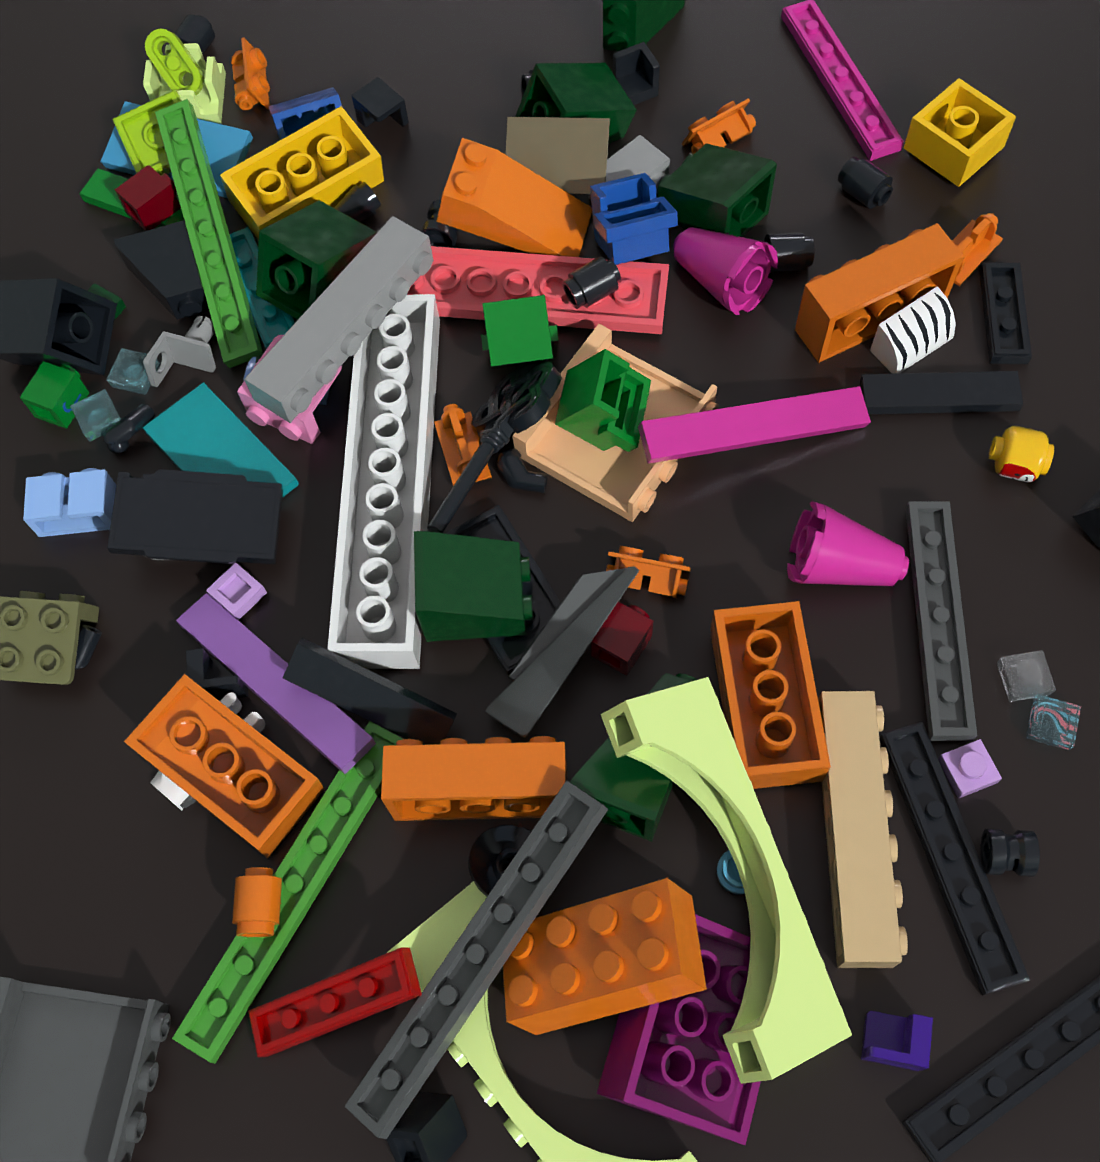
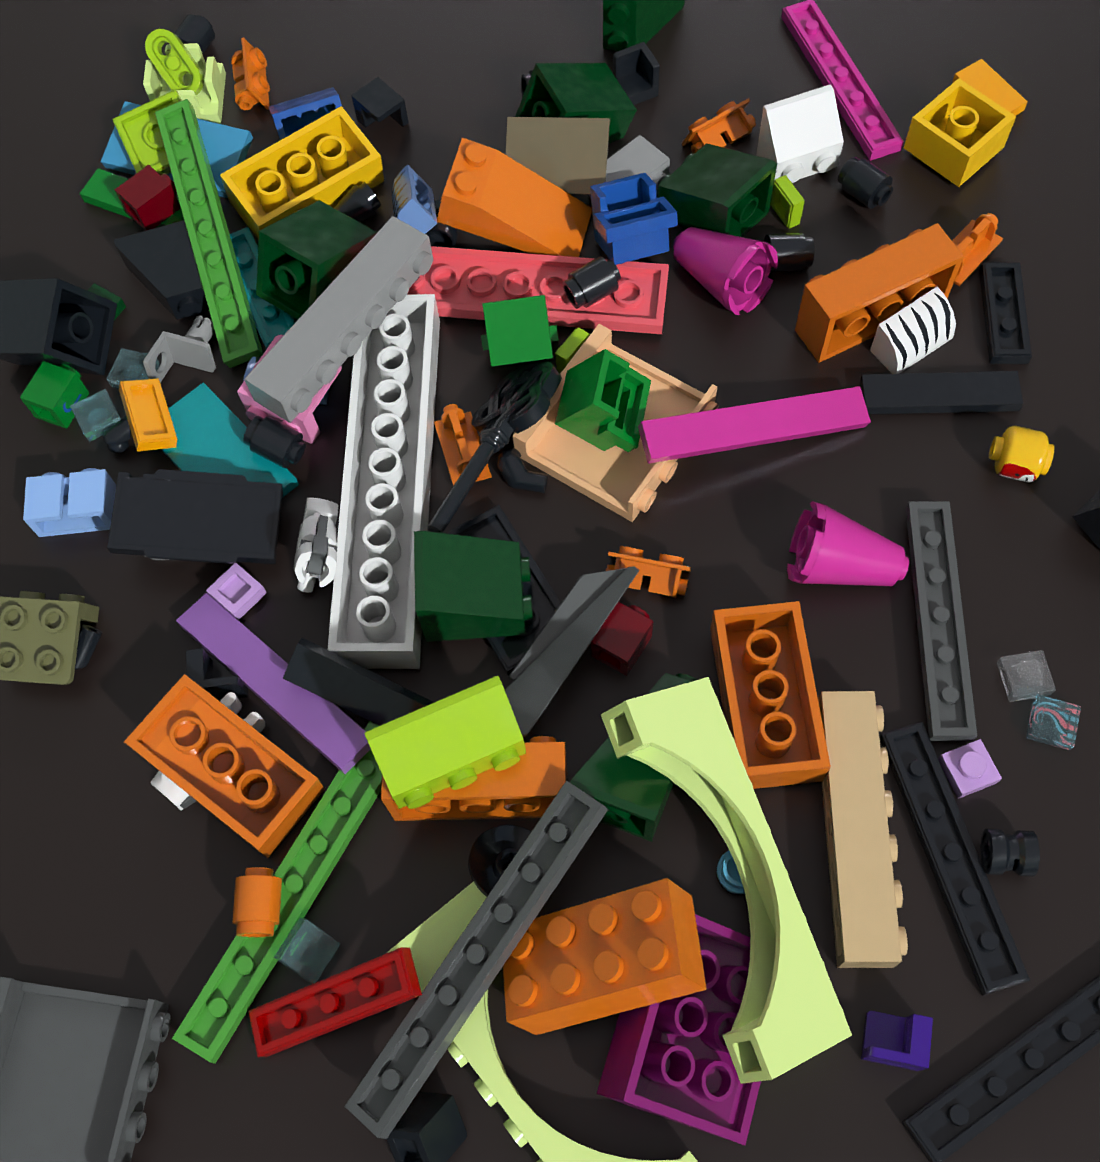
(148, 414): none -> light orange tile
(274, 441): none -> black brick
(307, 950): none -> clear light blue plate
(317, 544): none -> white piece
(413, 200): none -> medium blue brick
(447, 743): none -> lime slope
(569, 348): none -> lime tile
(787, 202): none -> lime tile
(802, 134): none -> white slope
(992, 85): none -> light orange tile

